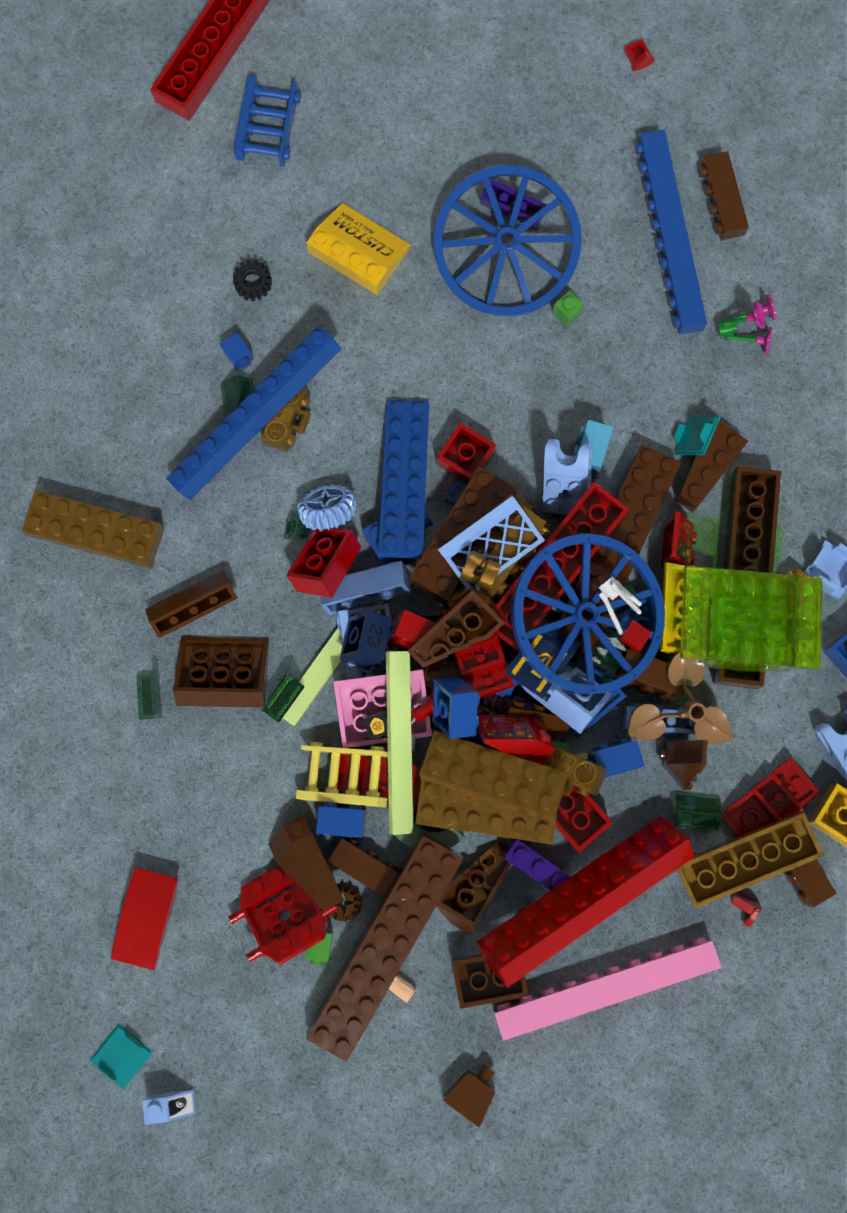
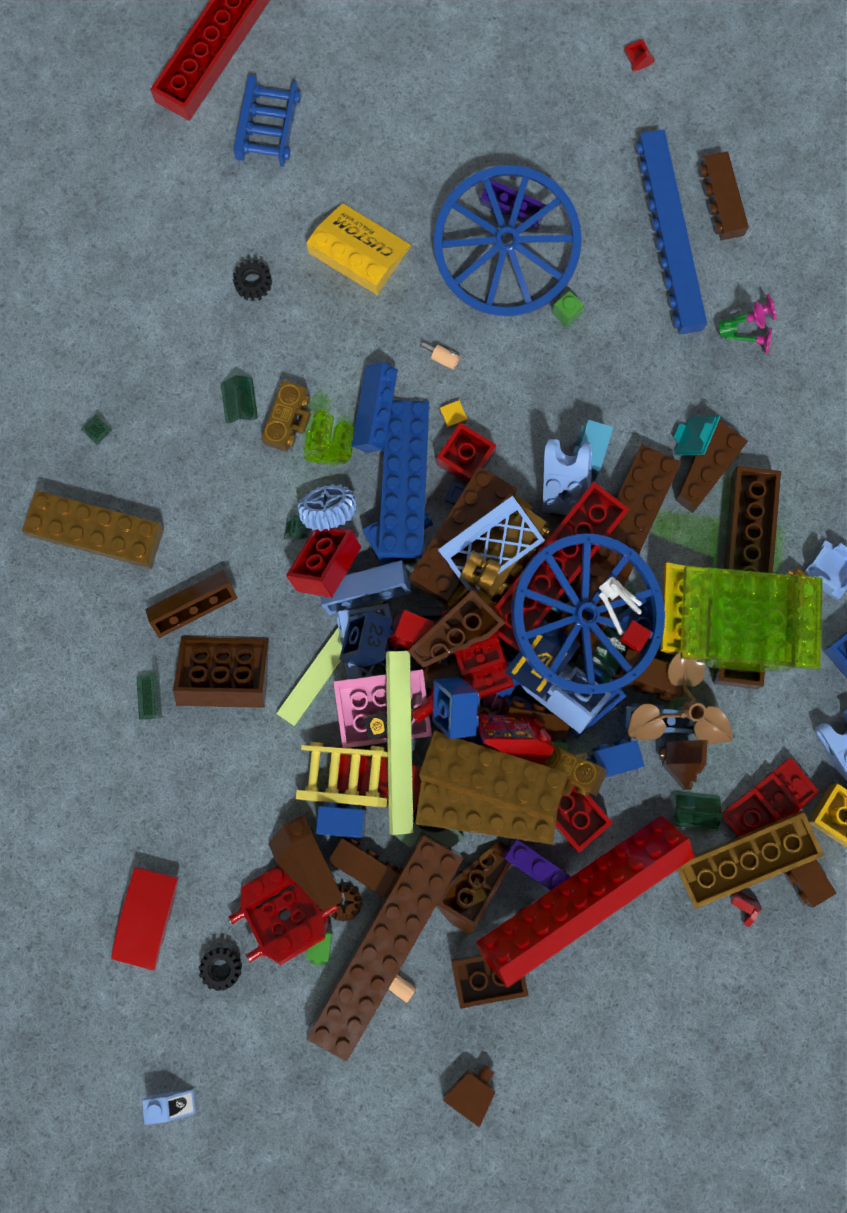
(96, 430): none -> clear green tile
(121, 1056): teal piece -> none
(206, 969): none -> black tyre
(236, 351): blue brick -> none
(254, 413): blue brick -> none
(282, 697): clear green panel -> none
(318, 441): none -> clear neon green piece
(374, 407): none -> blue brick
(442, 355): none -> light nougat piece
(453, 414): none -> yellow tile
(606, 989): bright pink brick -> none
(678, 541): red slope -> none

